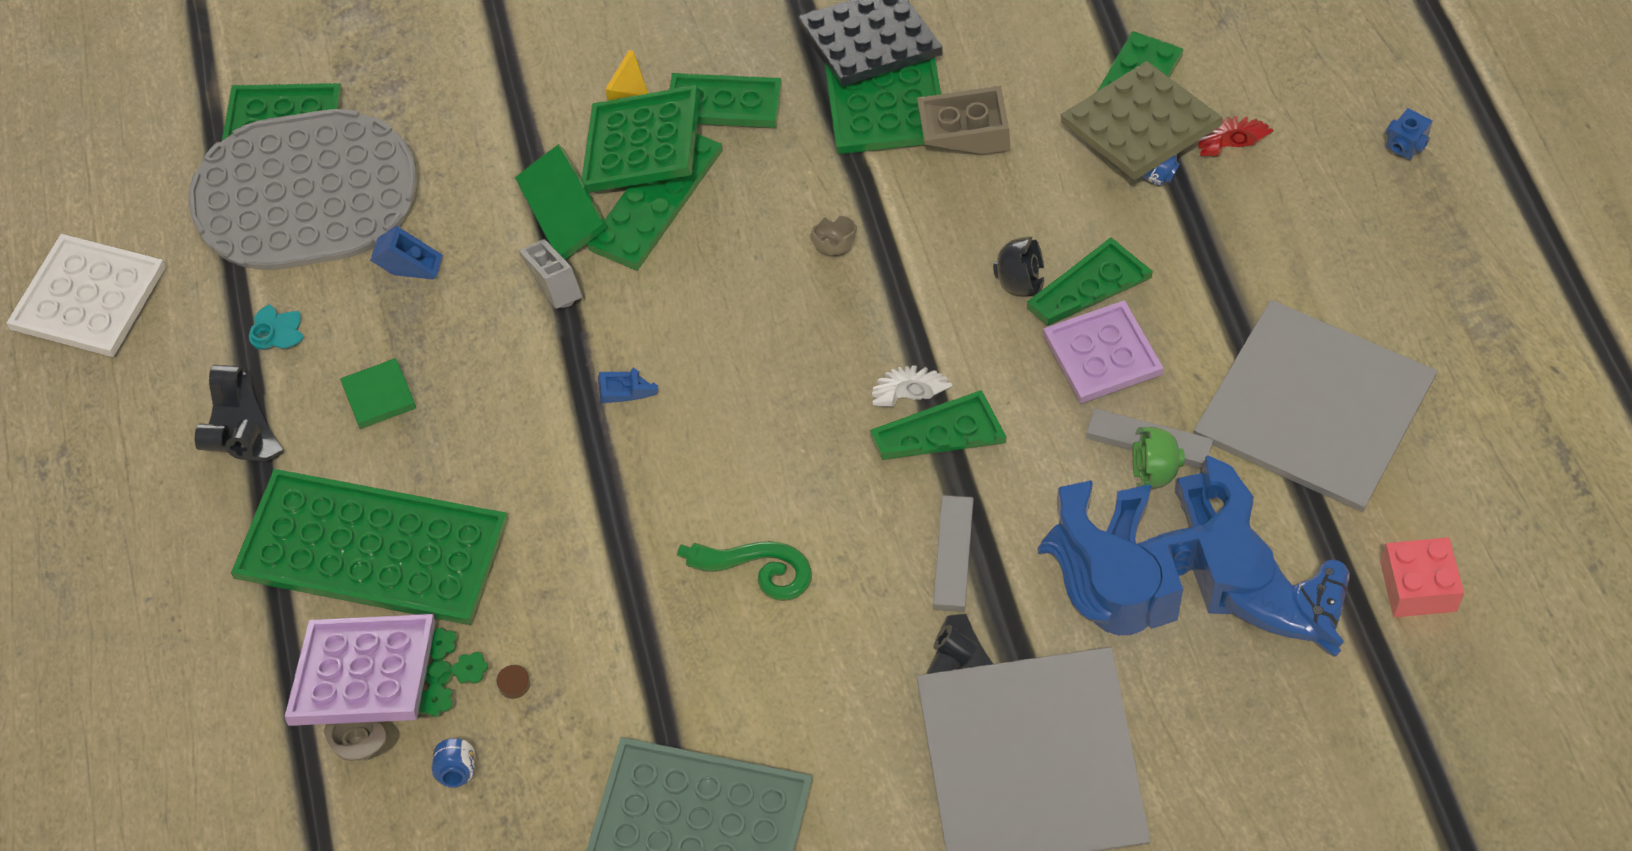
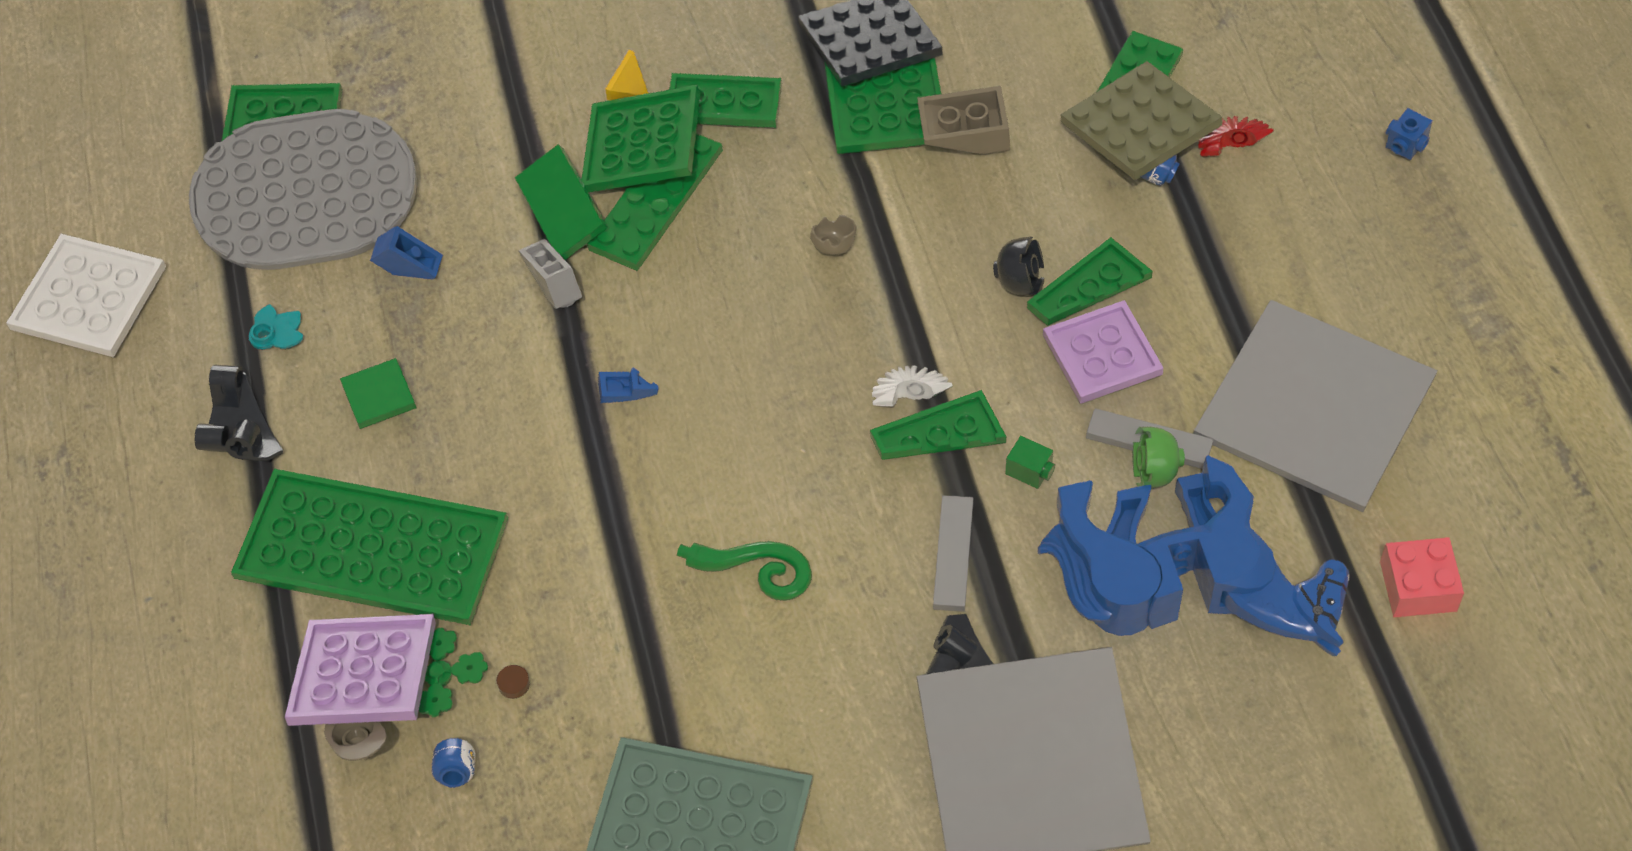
(1030, 462): none -> green brick

